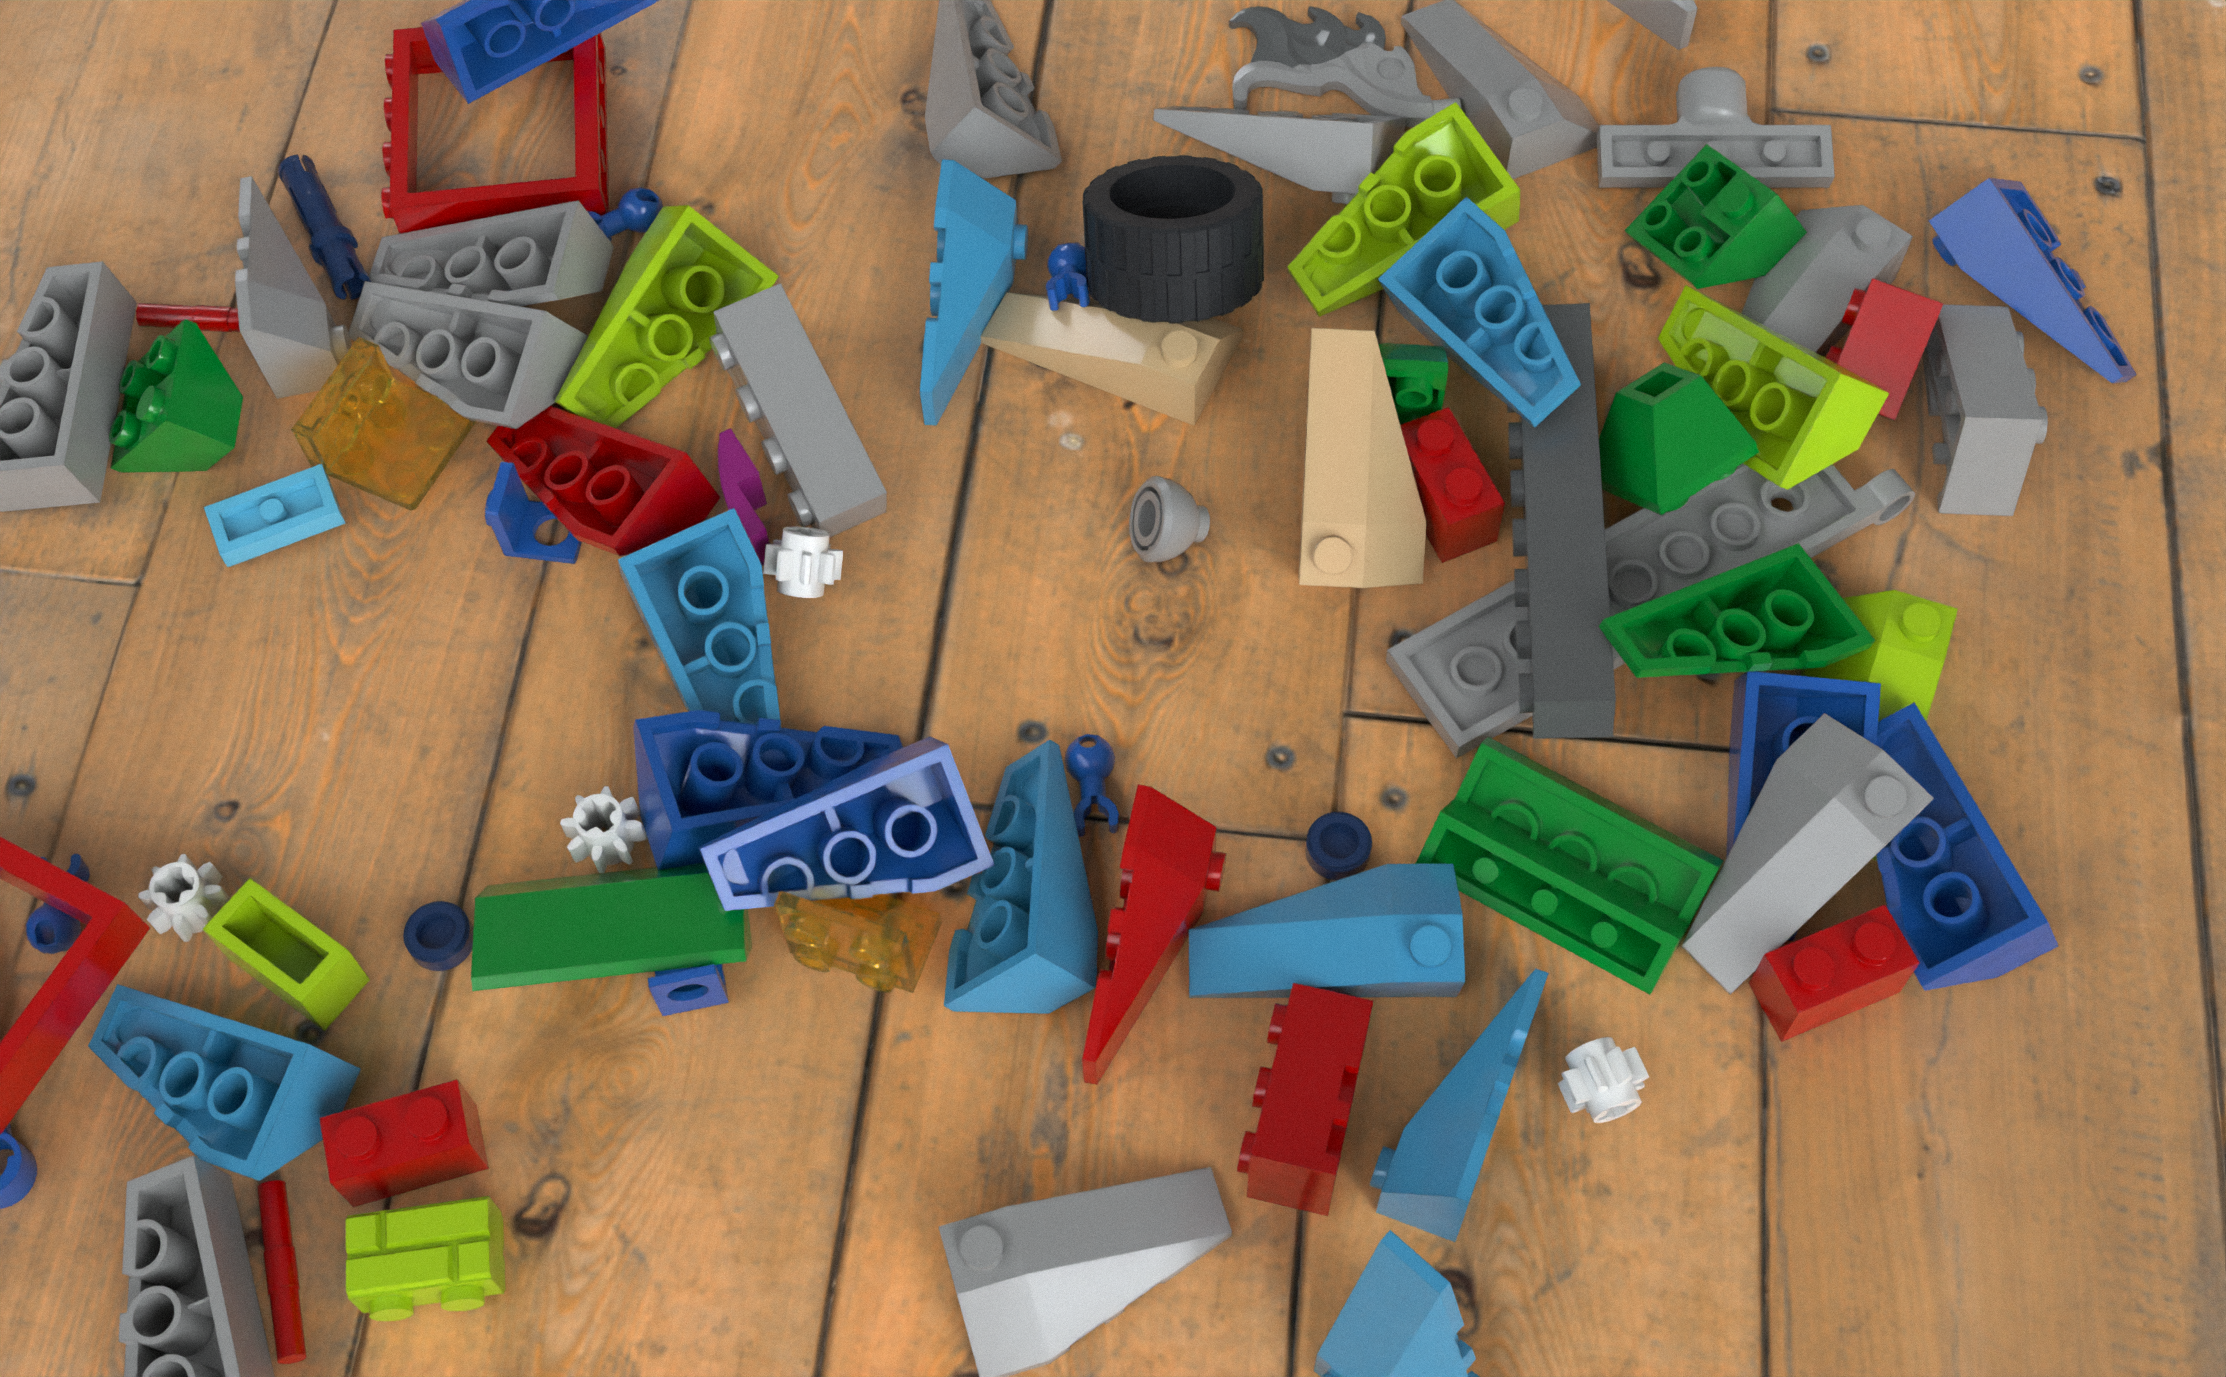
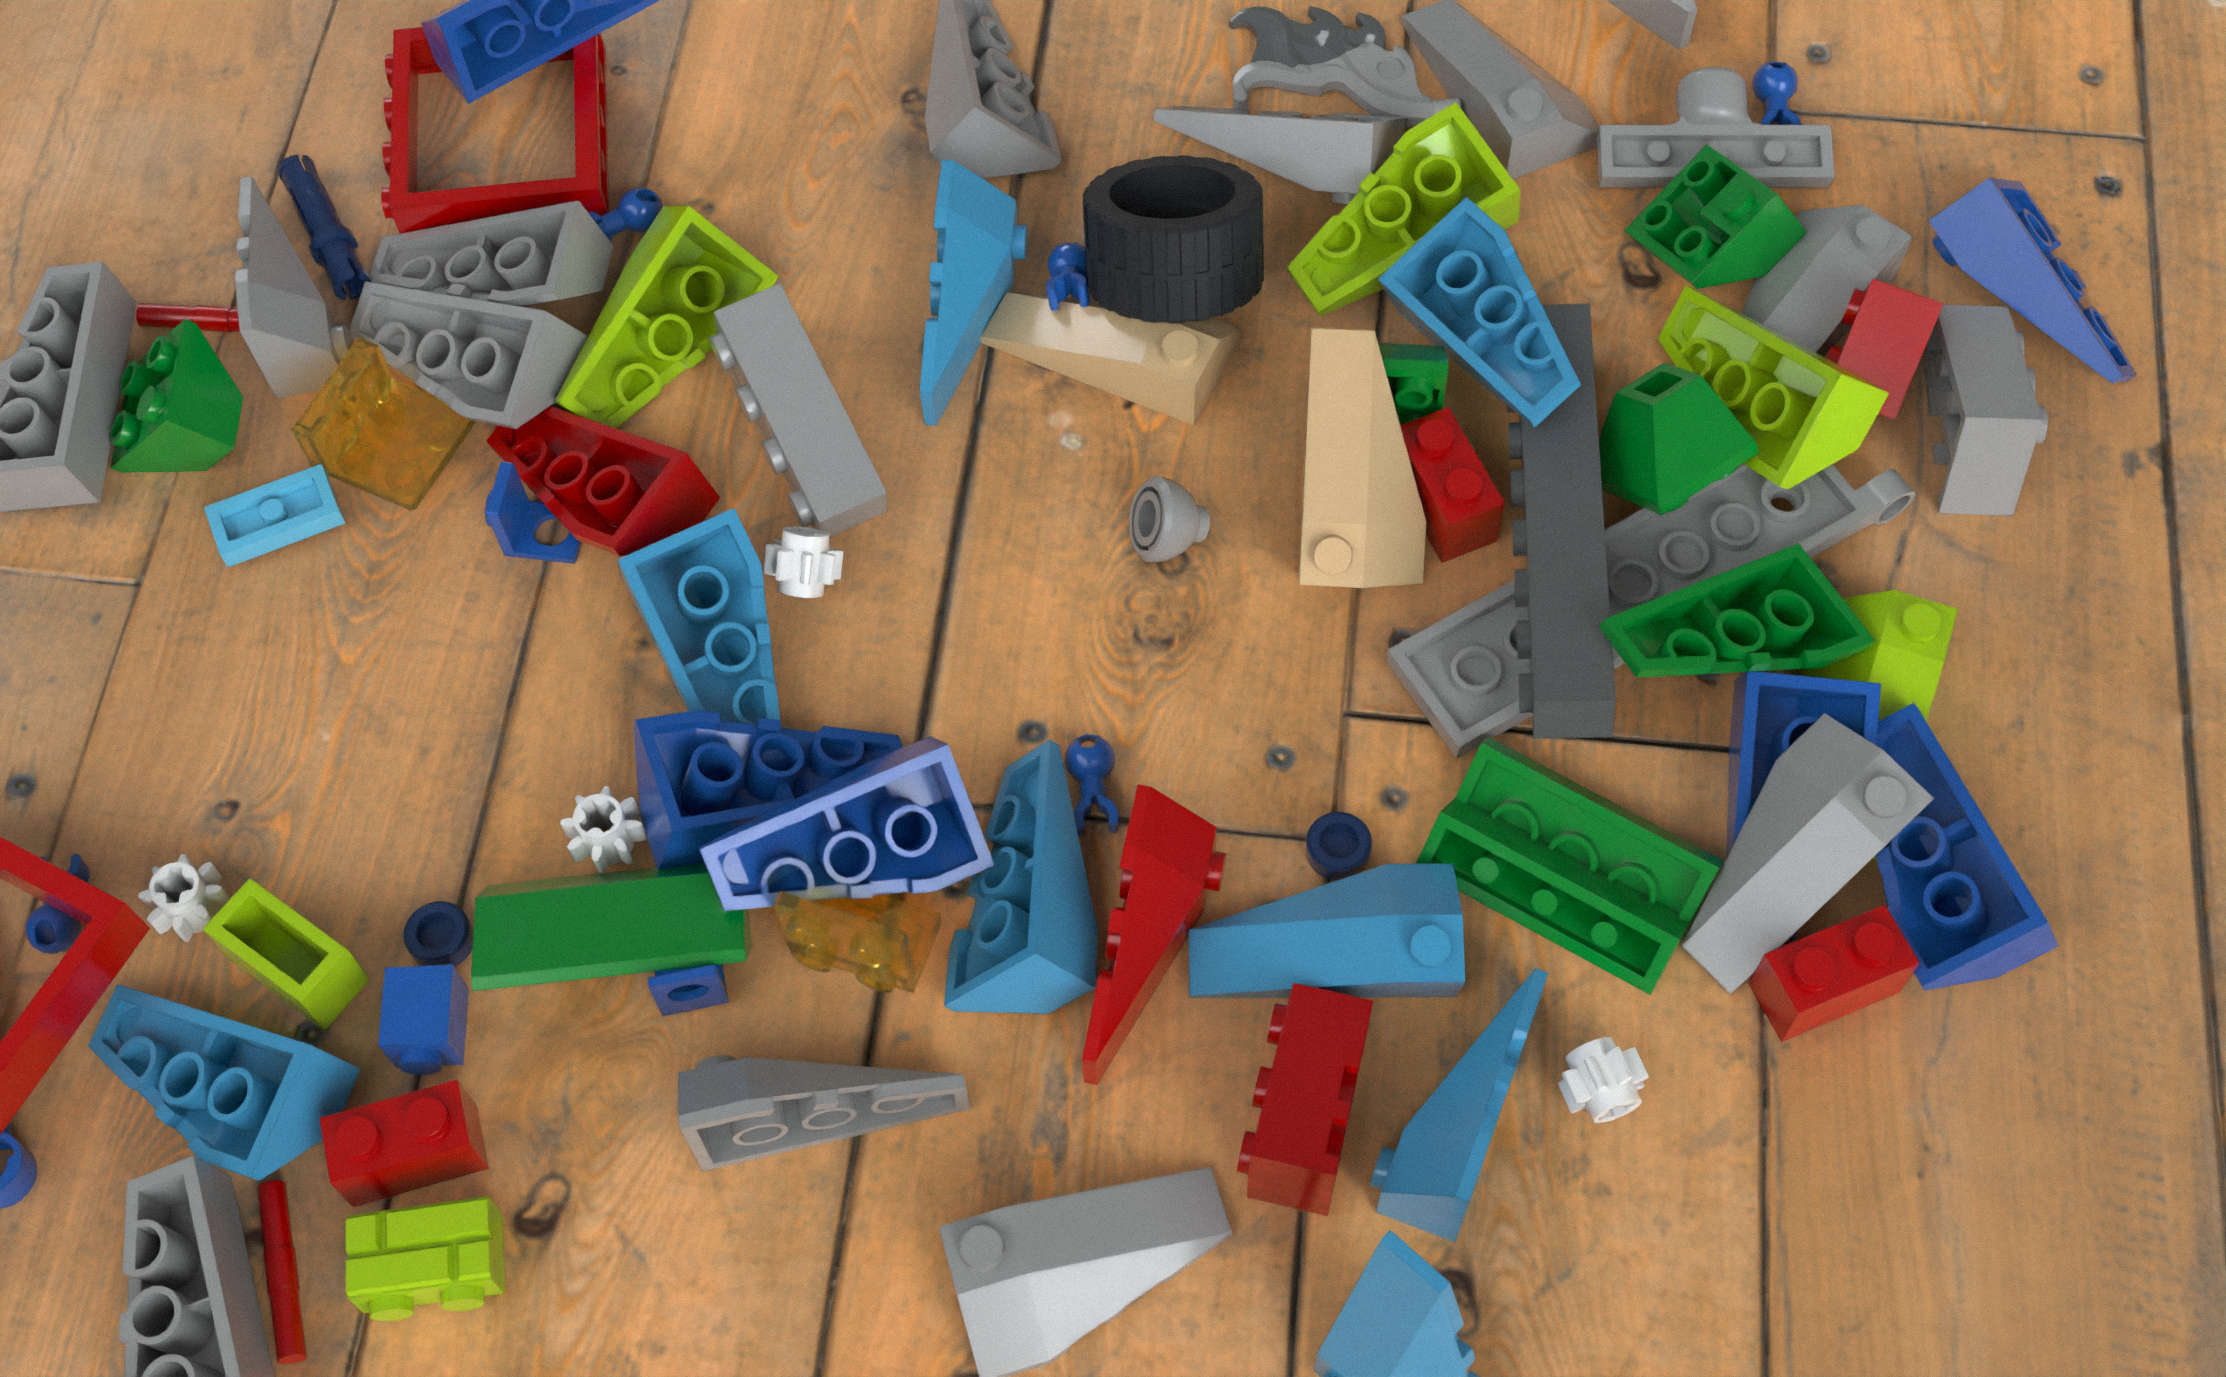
(423, 1018): none -> blue brick
(742, 489): magenta slope -> none
(775, 1106): none -> light grey wedge
(1774, 86): none -> blue arm

